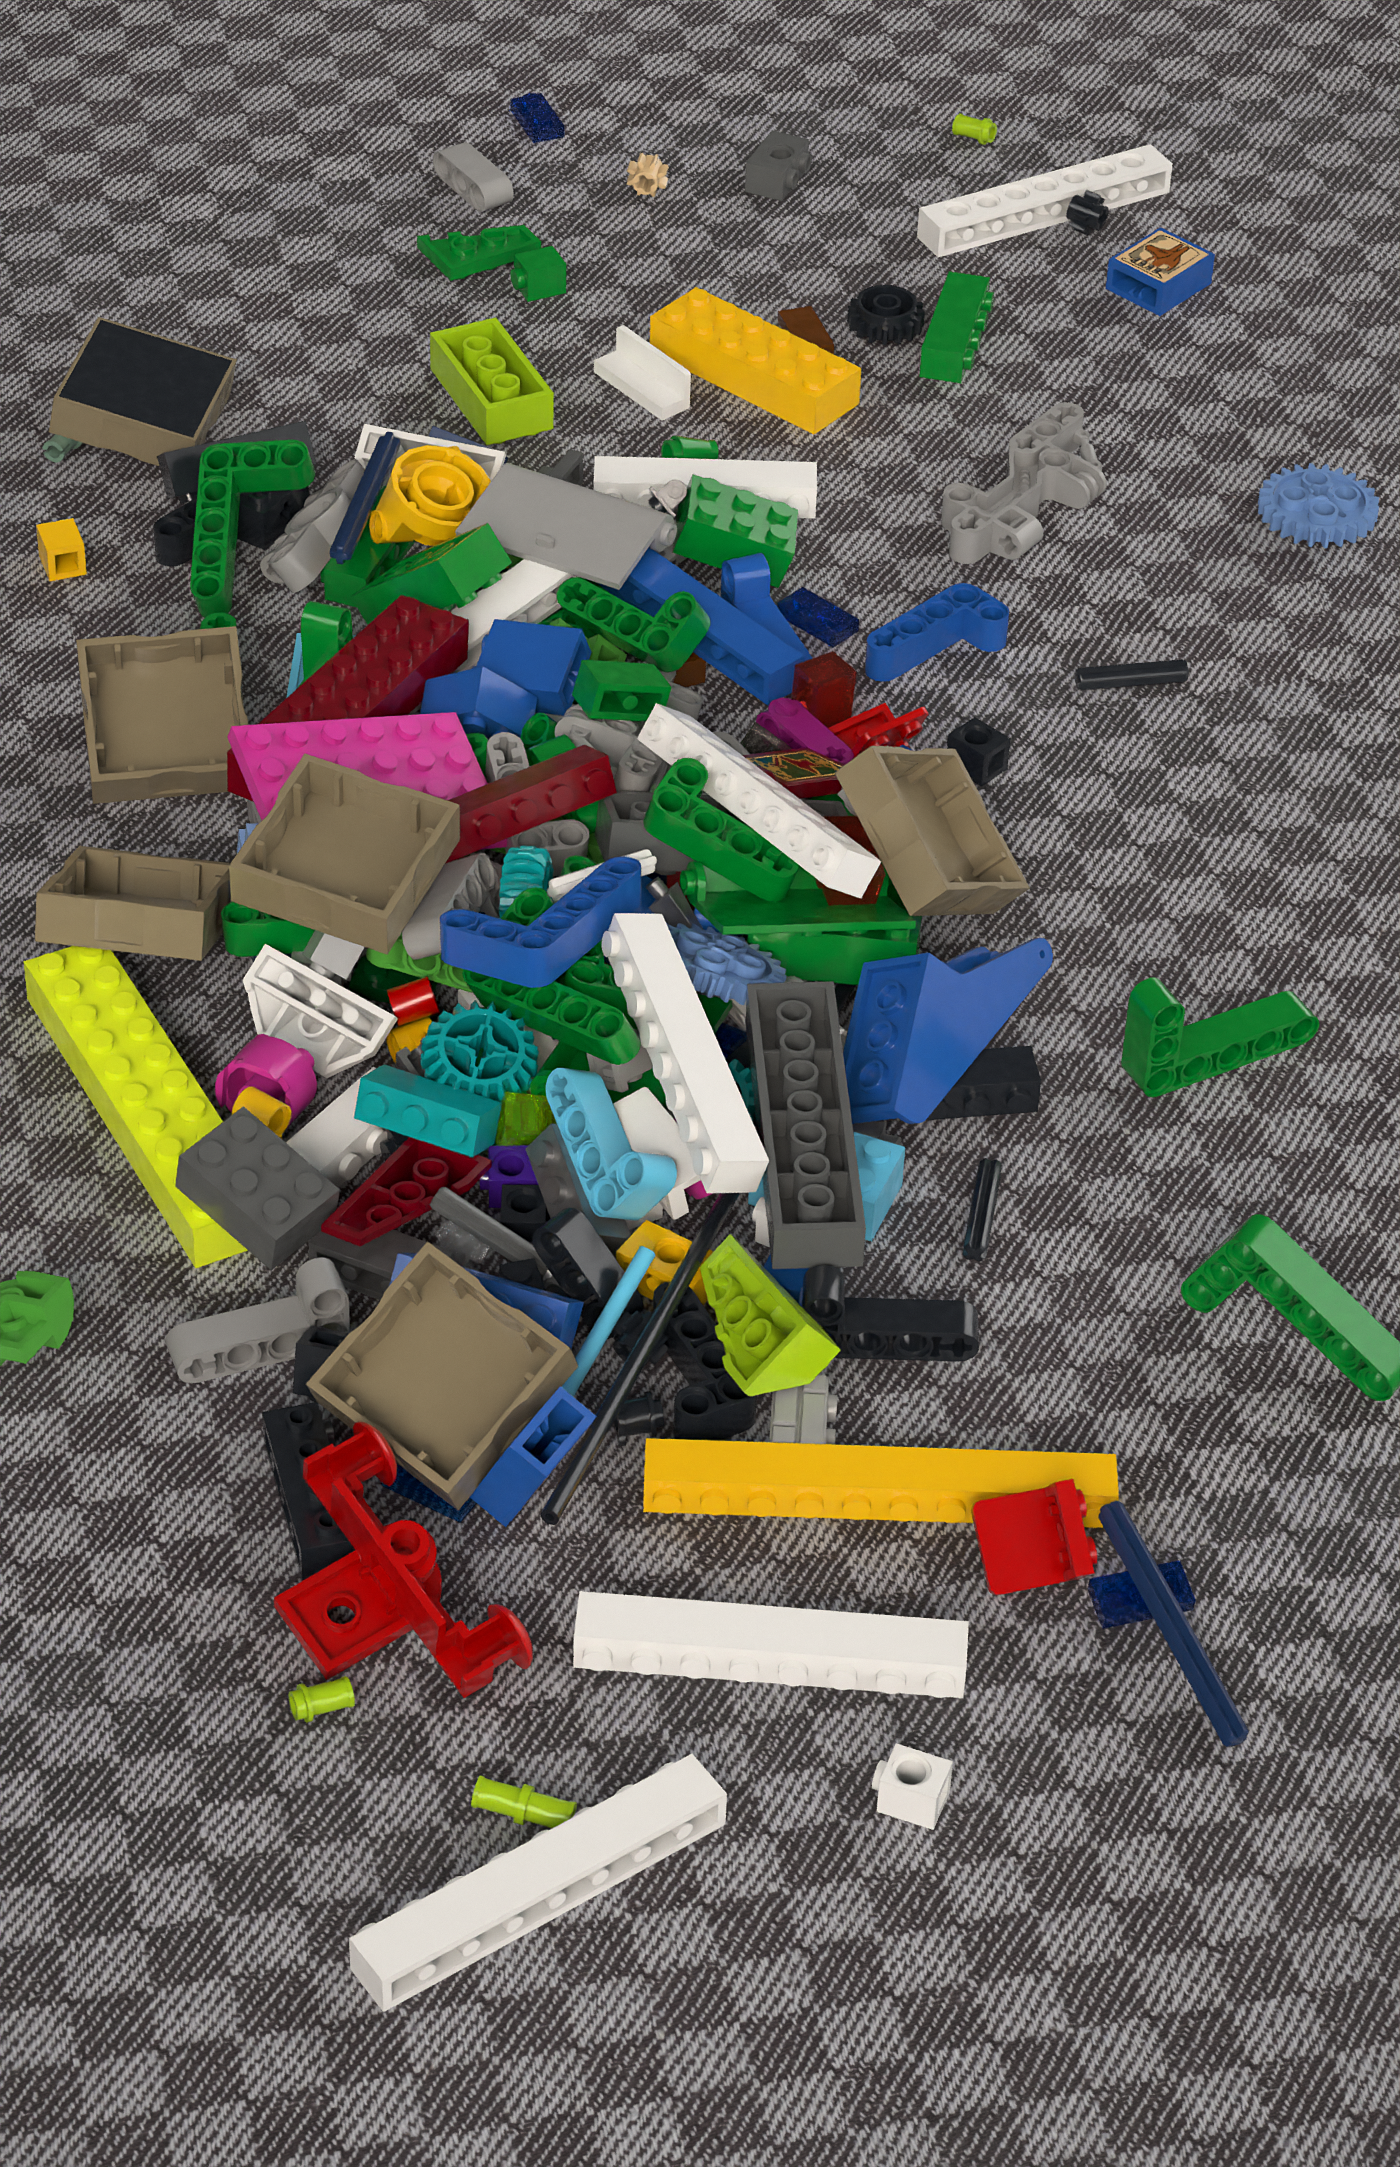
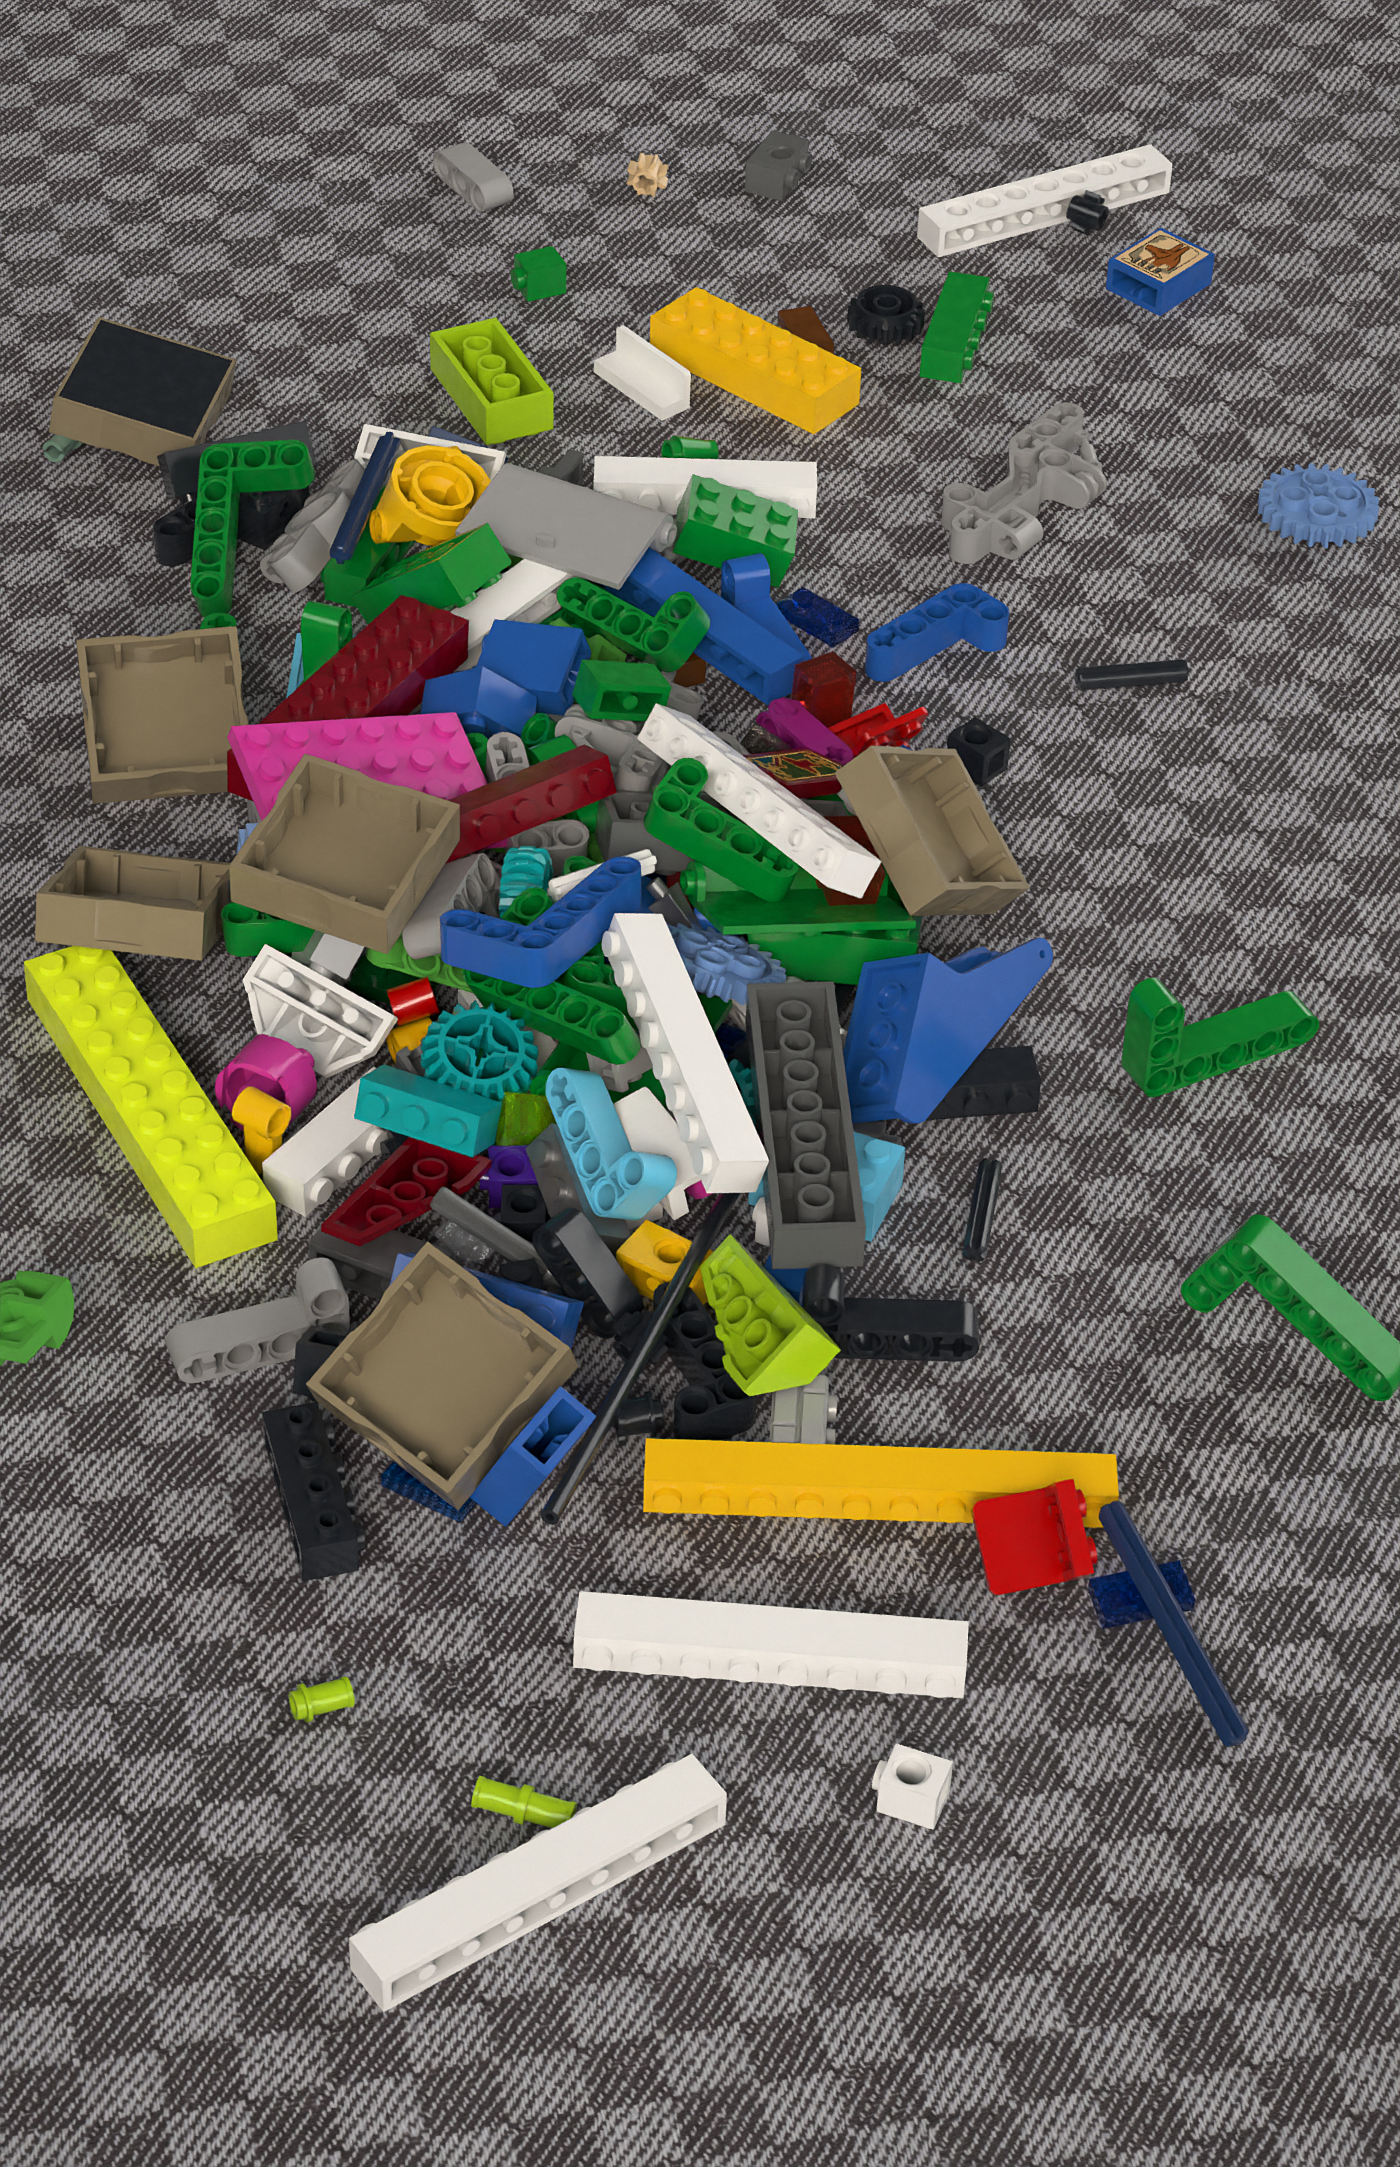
(61, 549): yellow brick -> none
(256, 1187): dark grey brick -> none
(387, 1581): red piece -> none
(472, 254): green wing -> none
(537, 117): clear blue plate -> none
(609, 1317): medium azure bar -> none
(668, 497): hinge -> none
(974, 128): lime pin -> none

